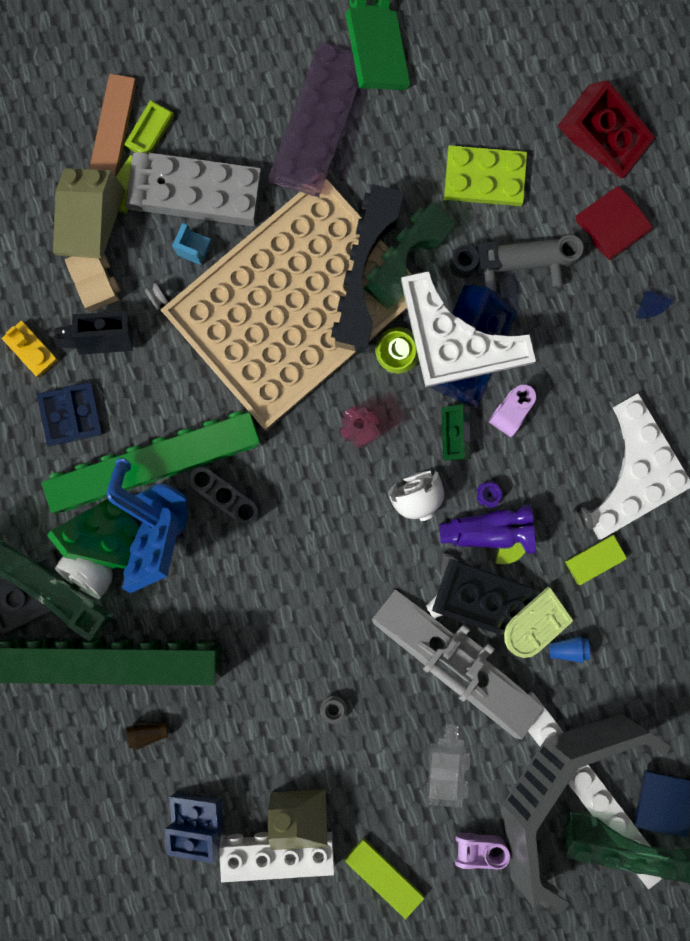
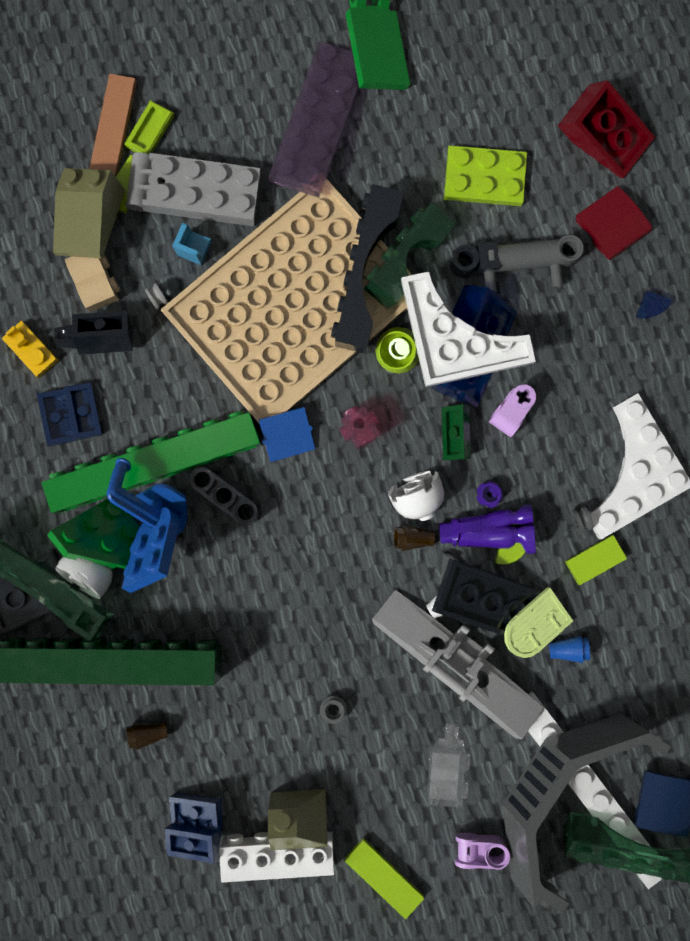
(286, 434): none -> blue piece
(411, 537): none -> dark brown cone

